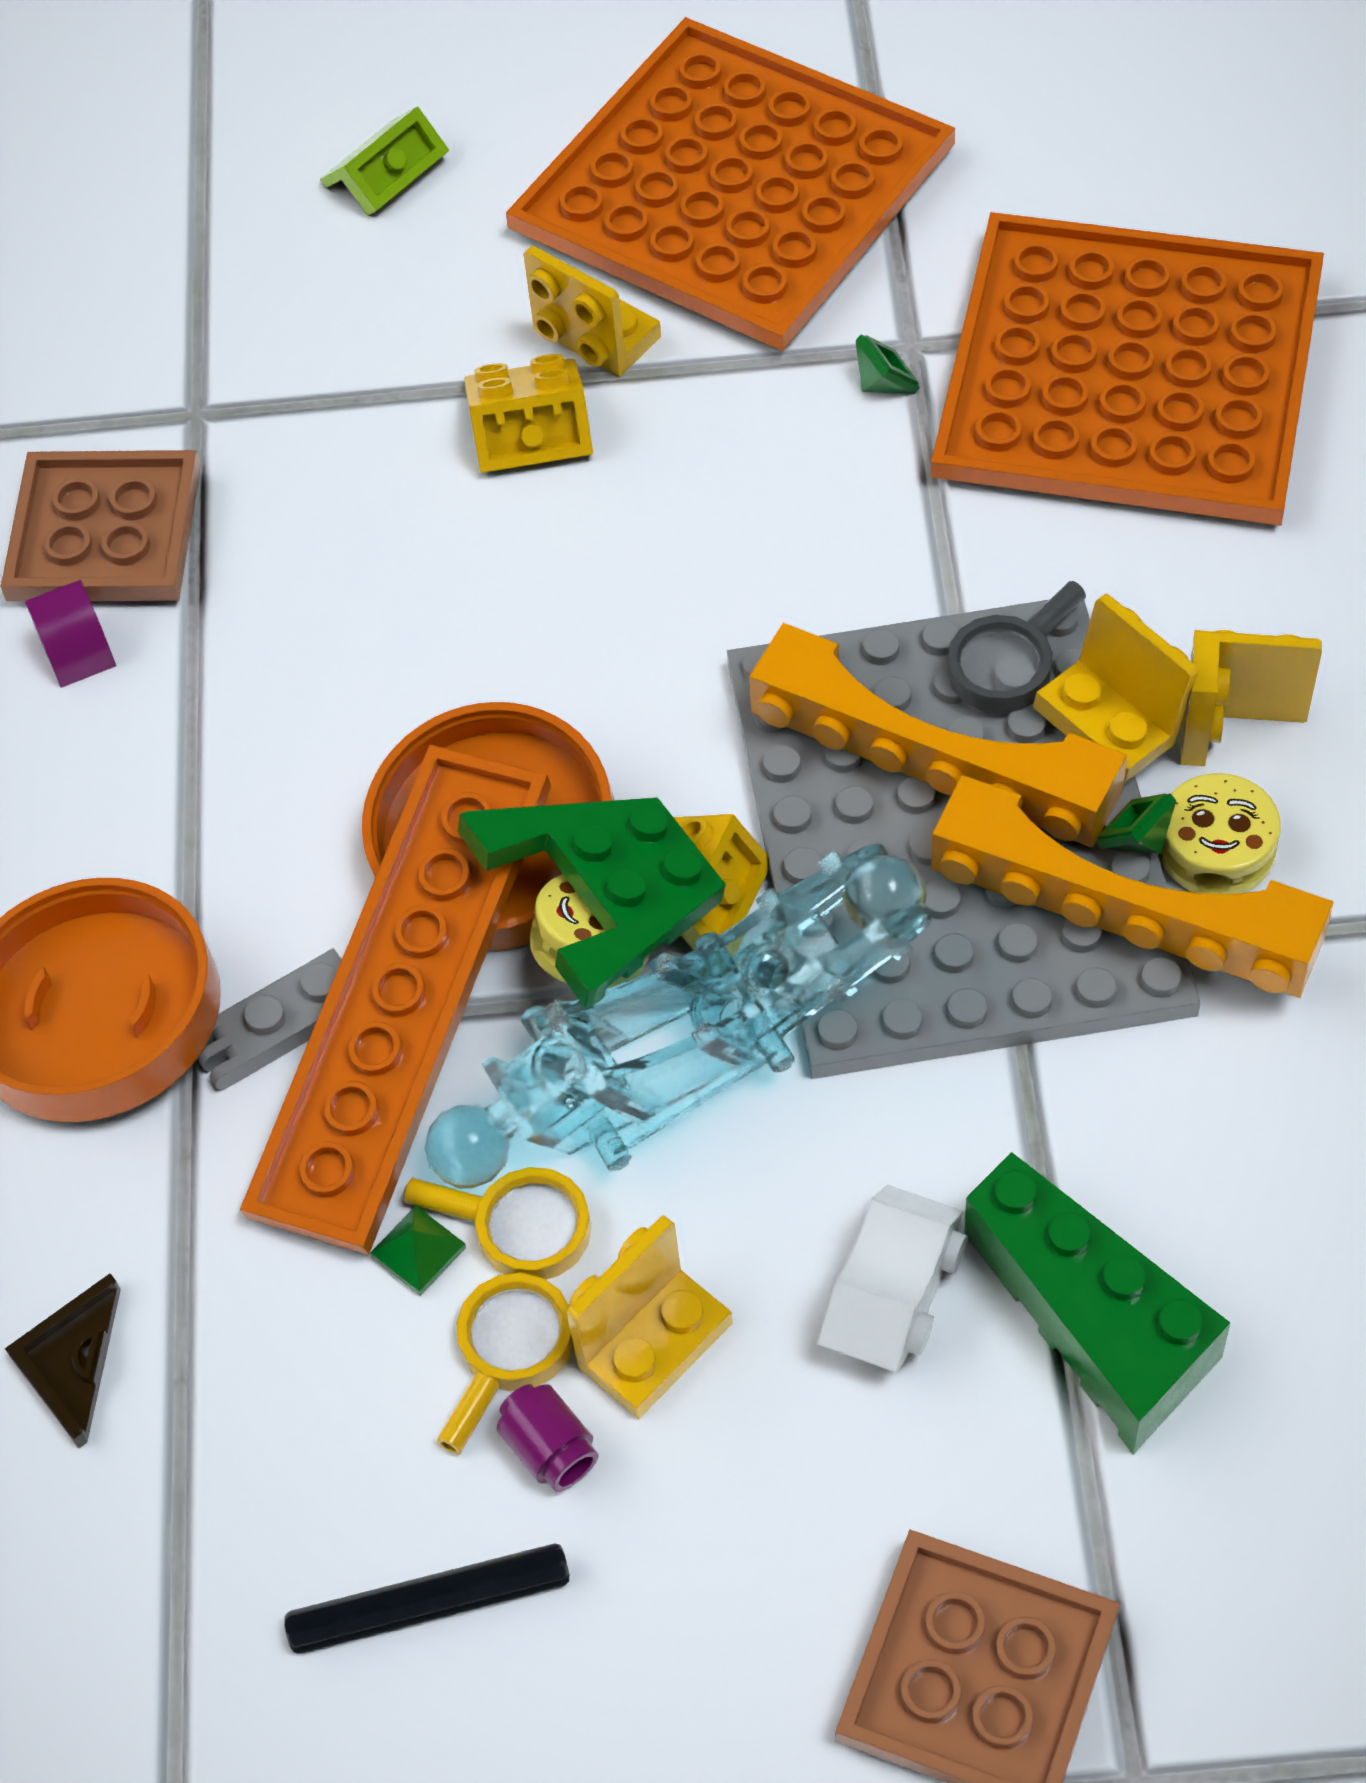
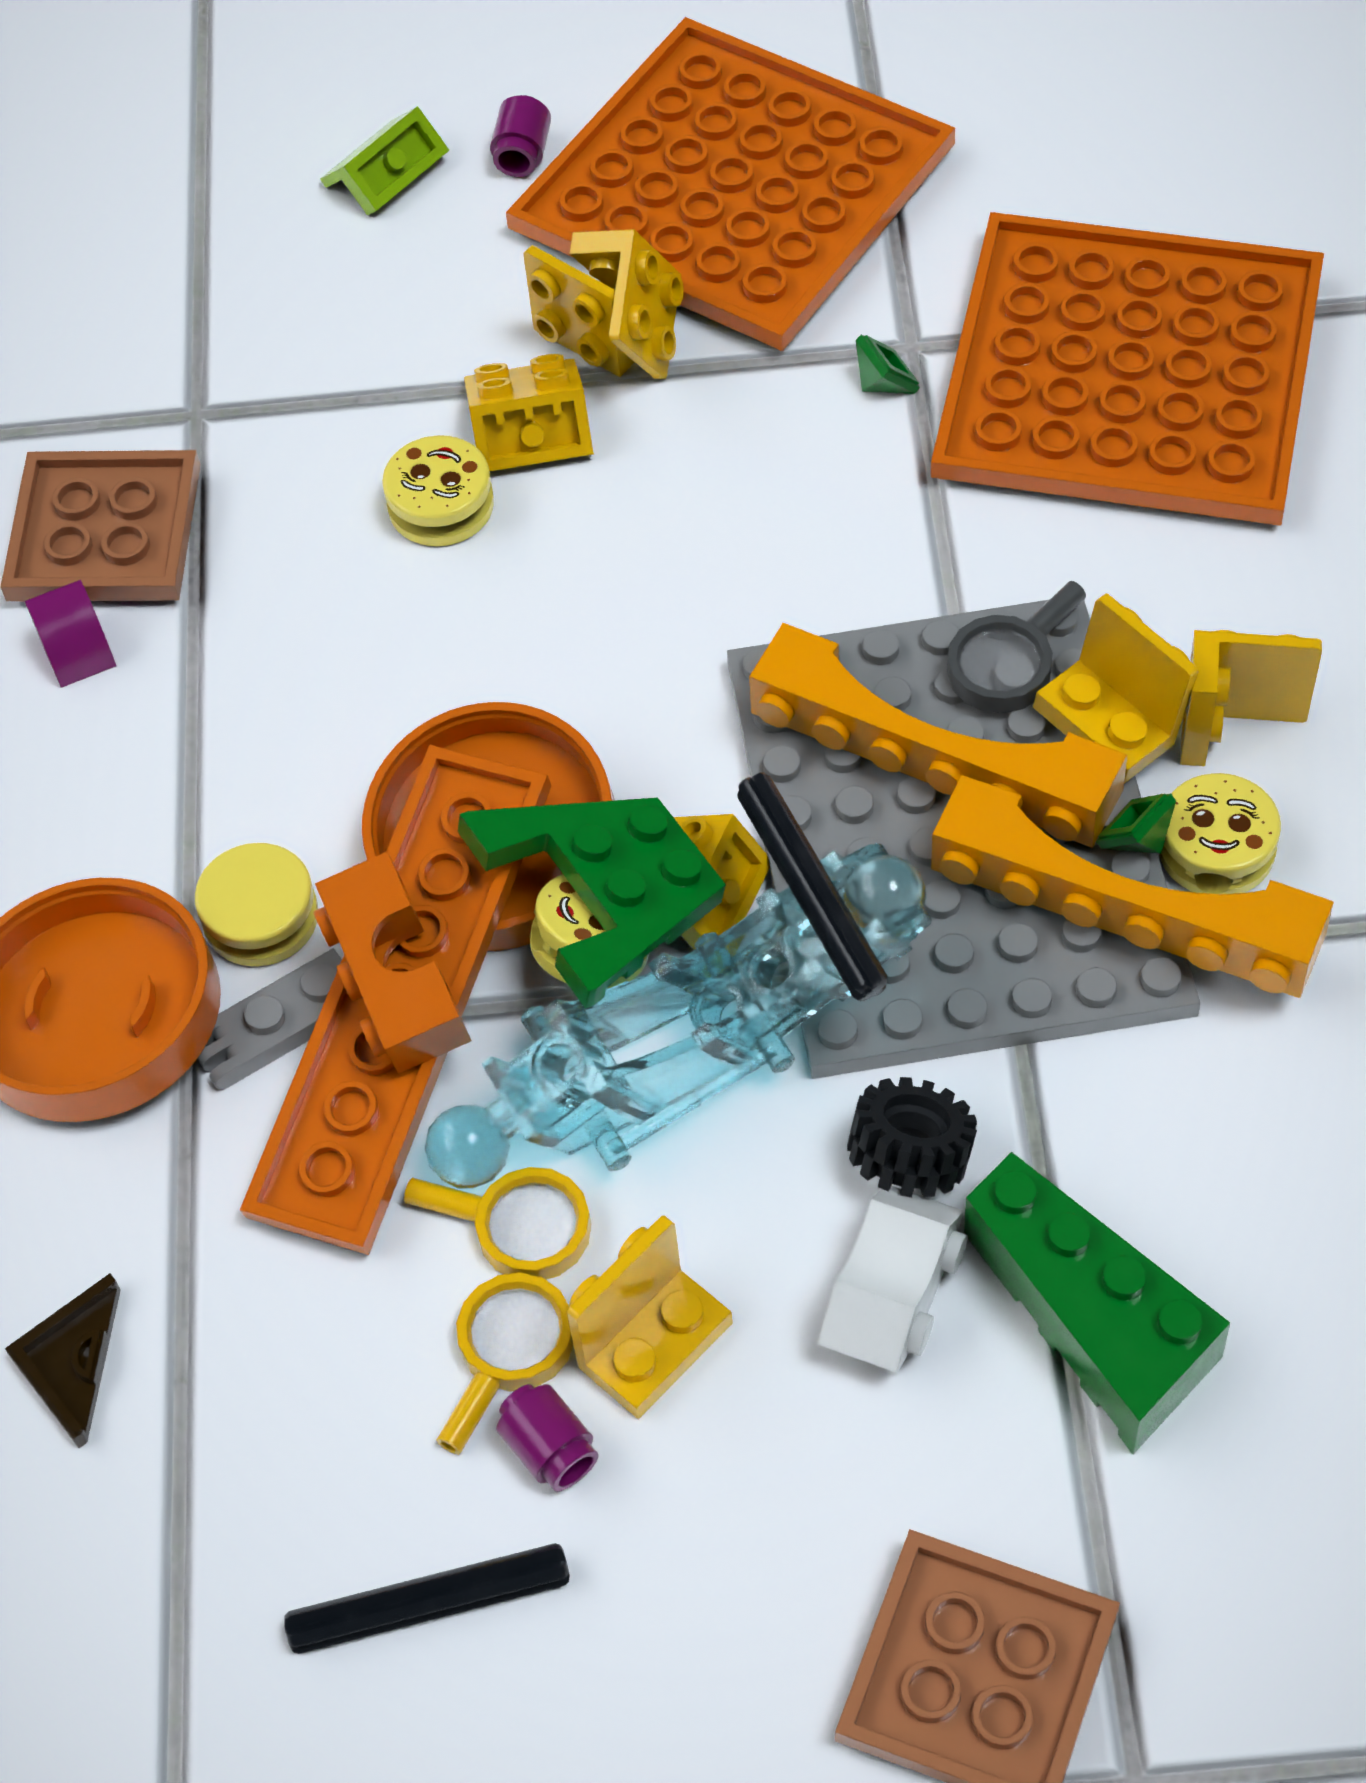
(256, 904): none -> light yellow head
(408, 1010): none -> orange arch
(418, 1250): green slope -> none
(438, 490): none -> light yellow head
(520, 135): none -> magenta brick
(644, 296): none -> yellow bracket
(812, 887): none -> black axle
(911, 1137): none -> black tyre

